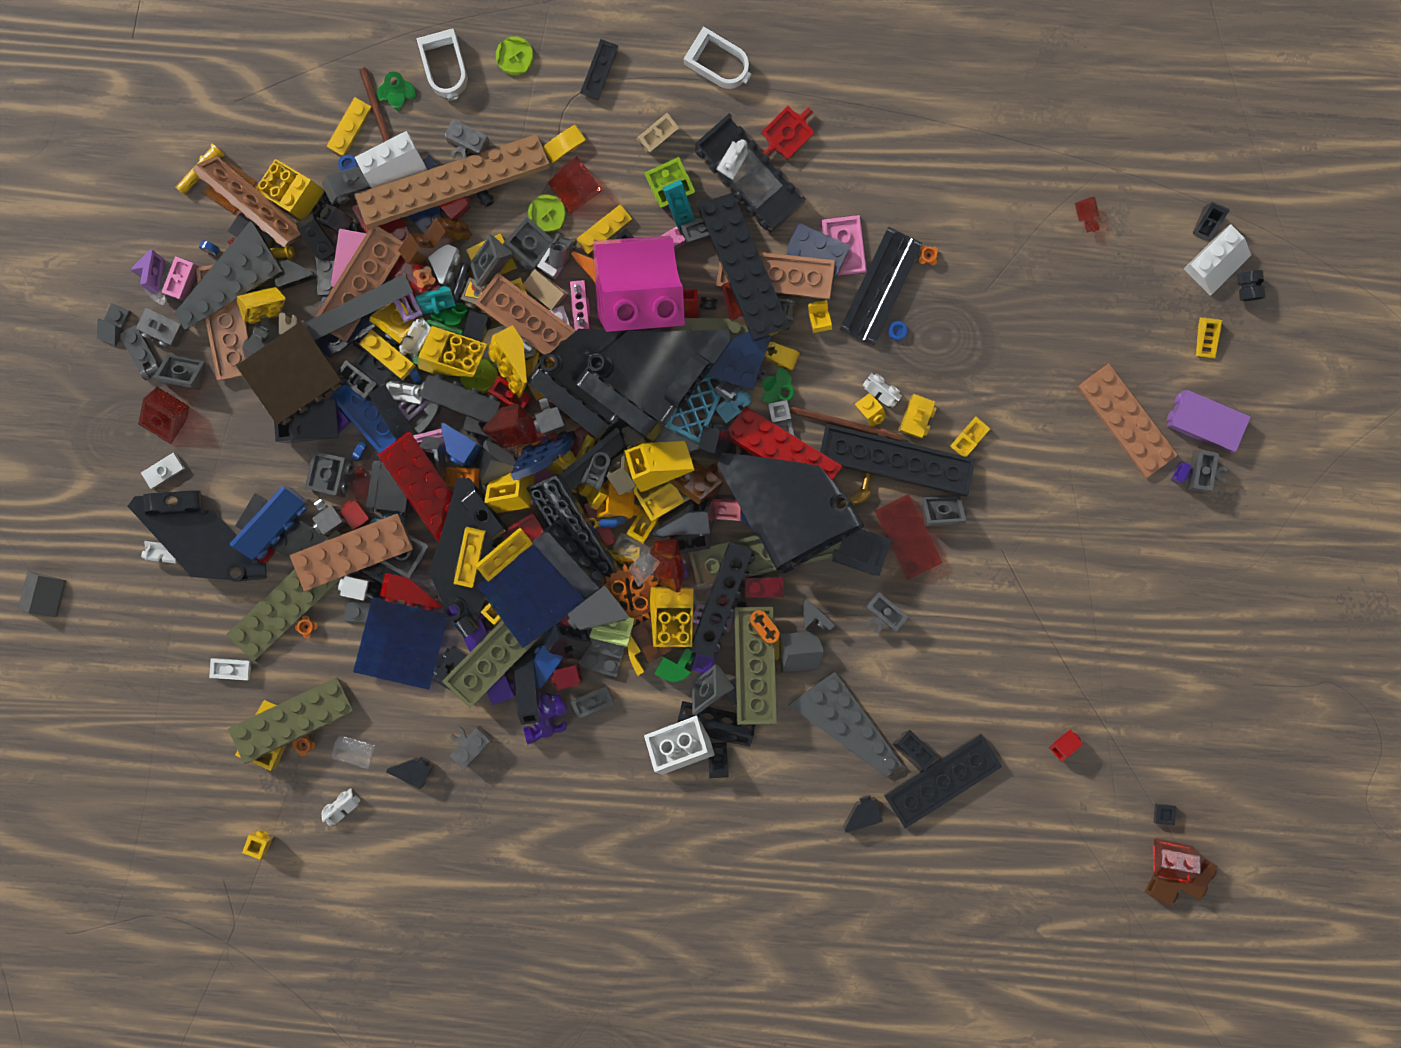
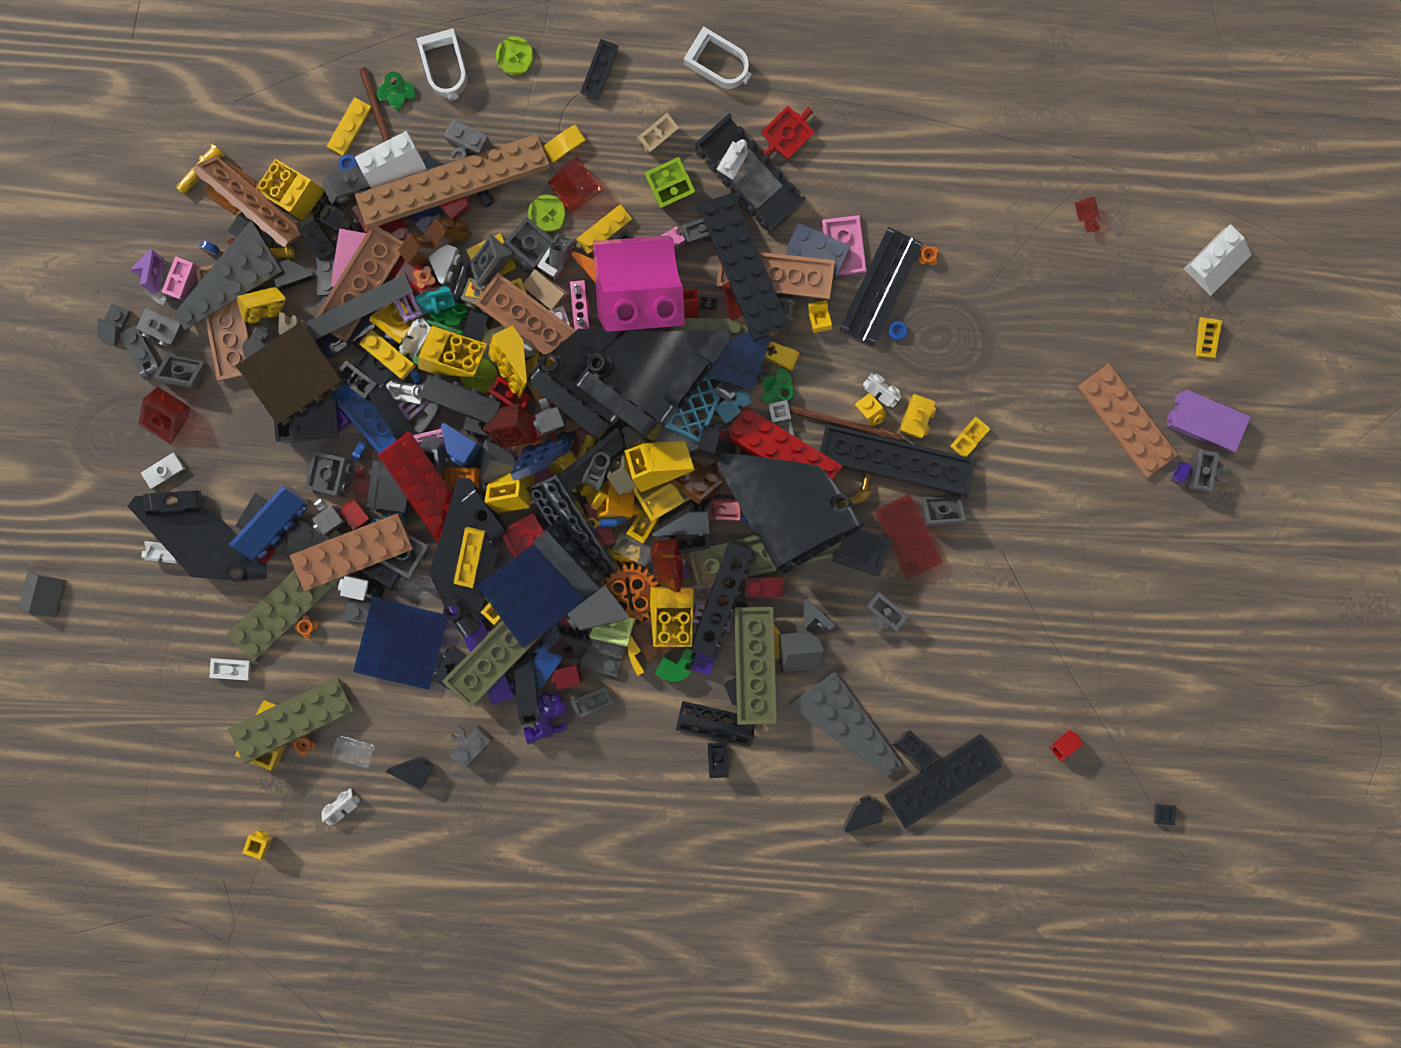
(404, 589): red slope -> none
(503, 554): yellow plate -> none
(643, 567): clear slope -> none
(678, 203): teal plate -> none
(678, 745): white slope -> none
(709, 689): dark grey slope -> none
(768, 624): orange beam -> none
(1167, 889): reddish brown arch -> none
(1176, 861): clear red slope -> none
(1210, 220): black slope -> none
(1251, 285): black wheel -> none

